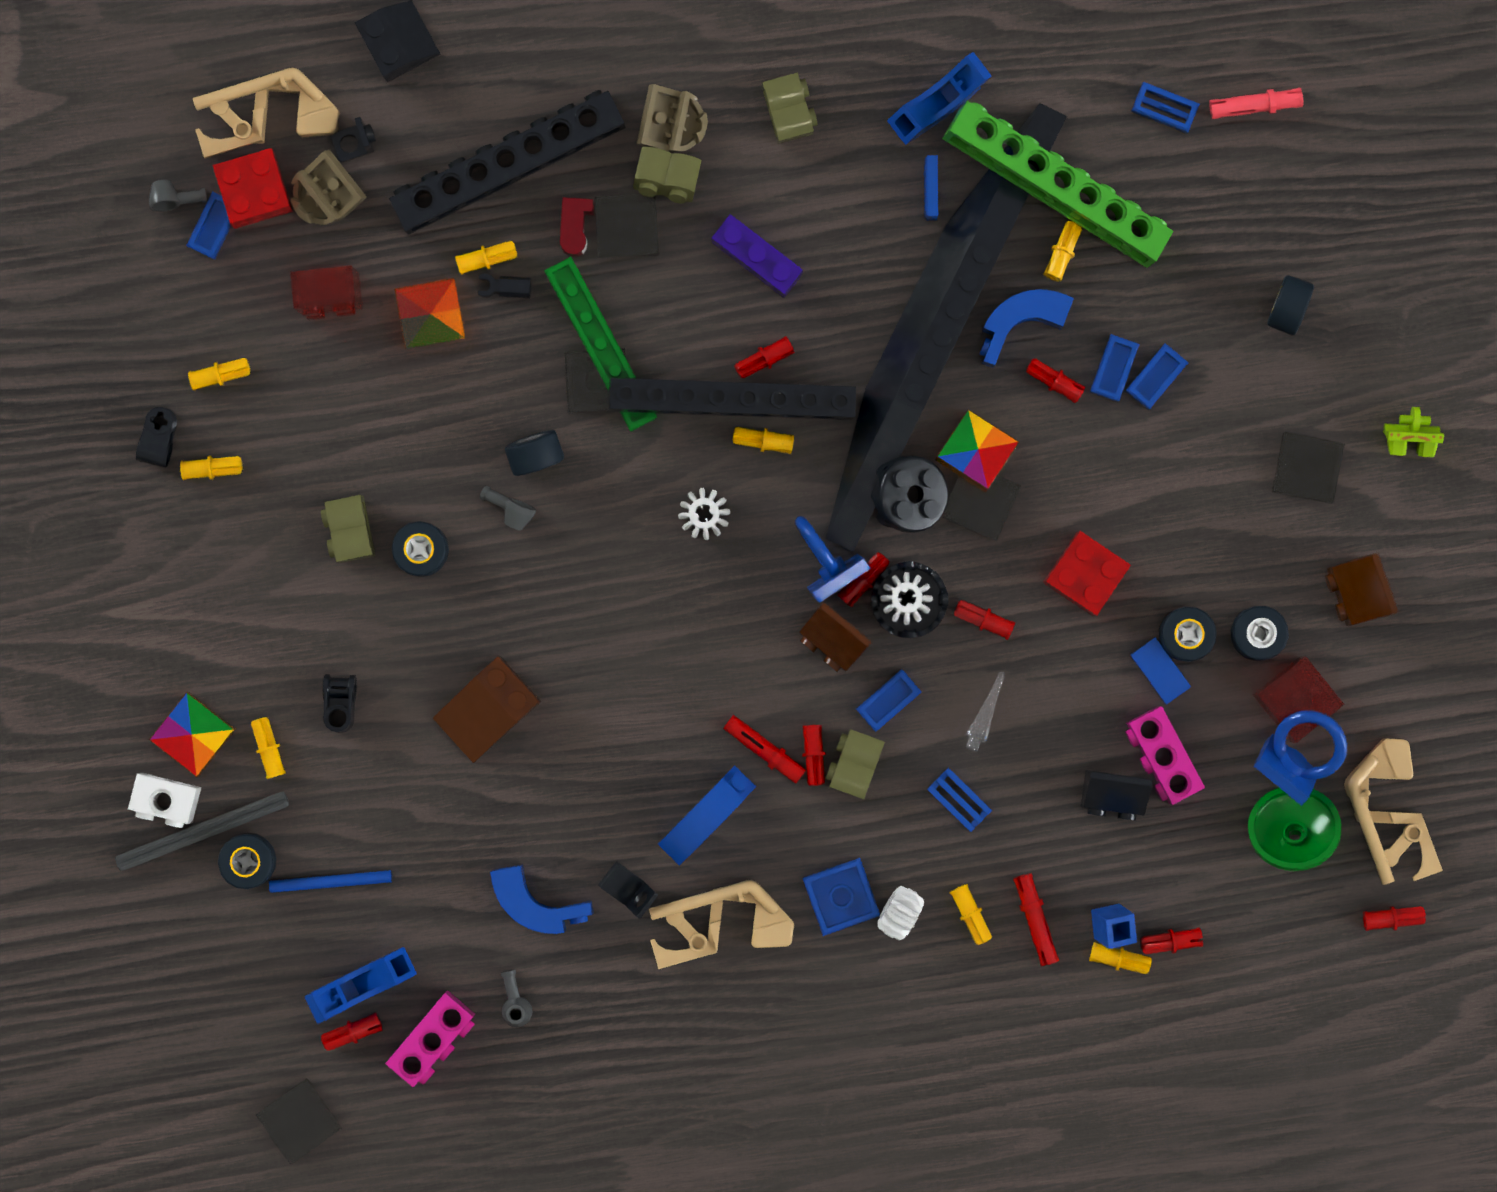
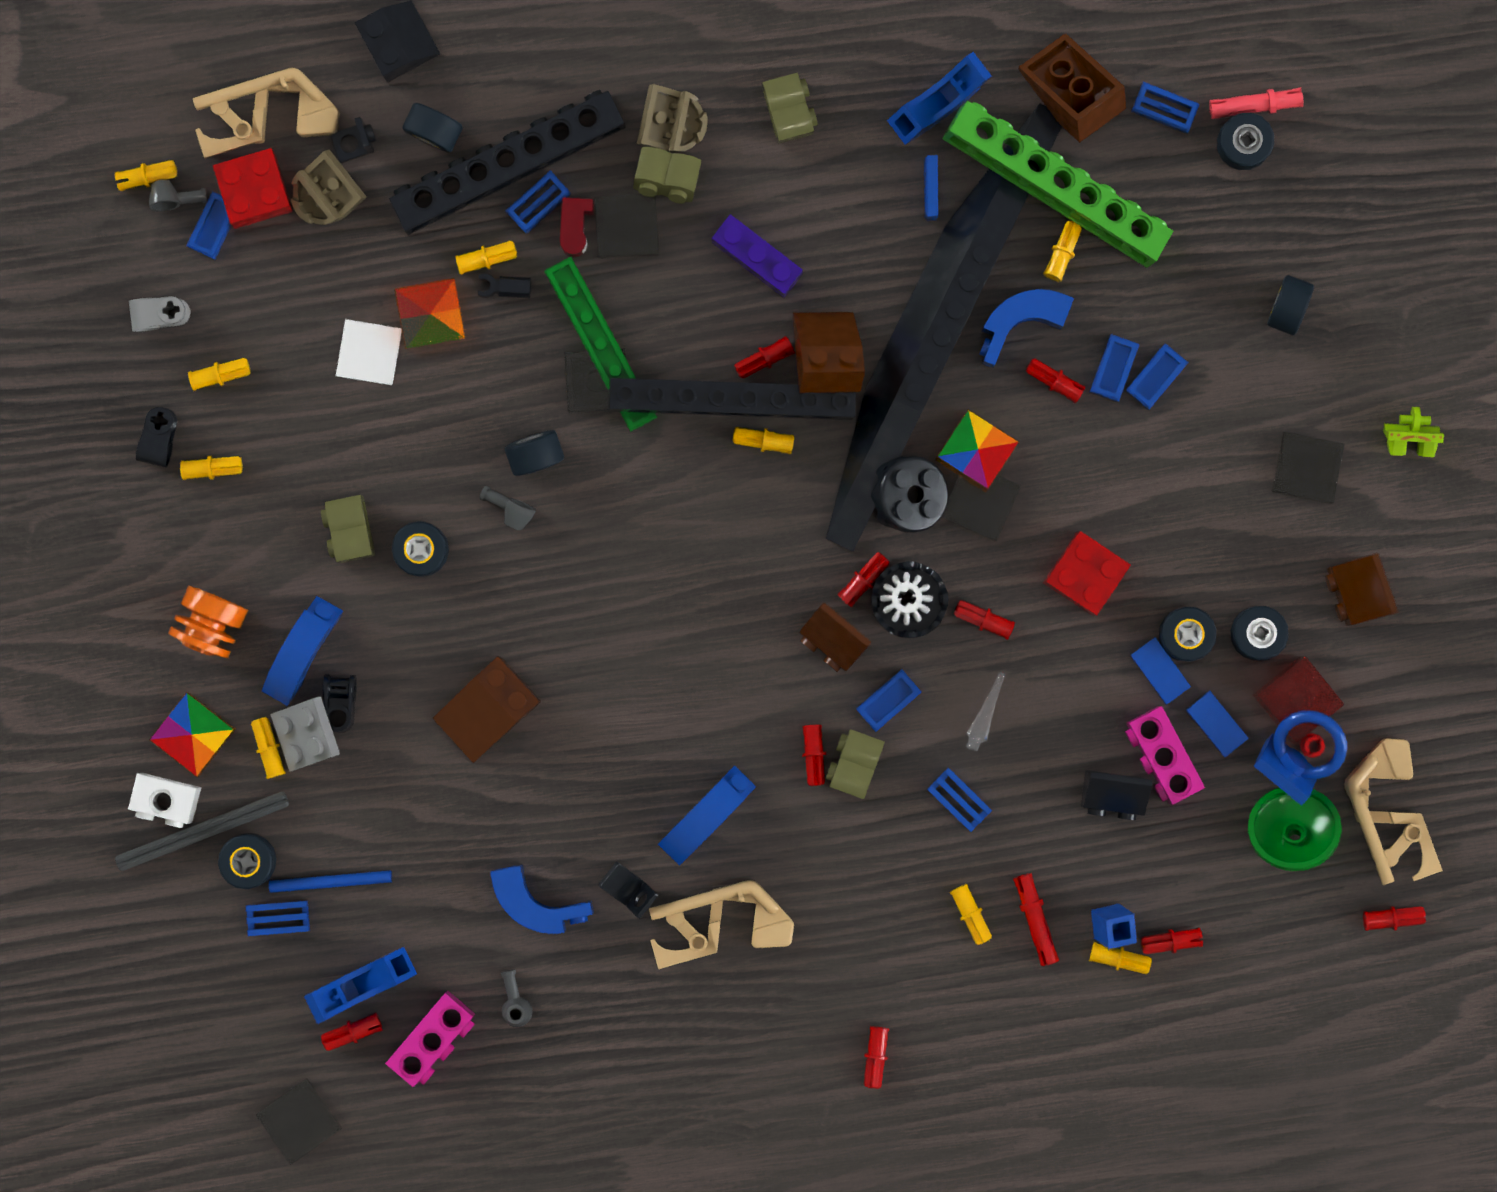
(146, 174): none -> yellow axle
(153, 314): none -> light grey piece
(207, 622): none -> orange wheel
(251, 920): none -> blue tile
(300, 649): none -> blue arch
(305, 734): none -> light grey plate
(326, 291): clear red brick -> none
(368, 352): none -> white sticker
(432, 127): none -> black wheel
(526, 228): none -> blue tile
(694, 517): white gear -> none
(770, 753): red pin -> none
(828, 352): none -> reddish brown slope
(834, 572): blue tile -> none
(841, 896): blue tile -> none
(876, 1057): none -> red axle
(900, 913): white gear -> none
(1074, 87): none -> reddish brown slope
(1217, 724): none -> blue tile
(1241, 151): none -> black wheel
(1312, 745): none -> red axle

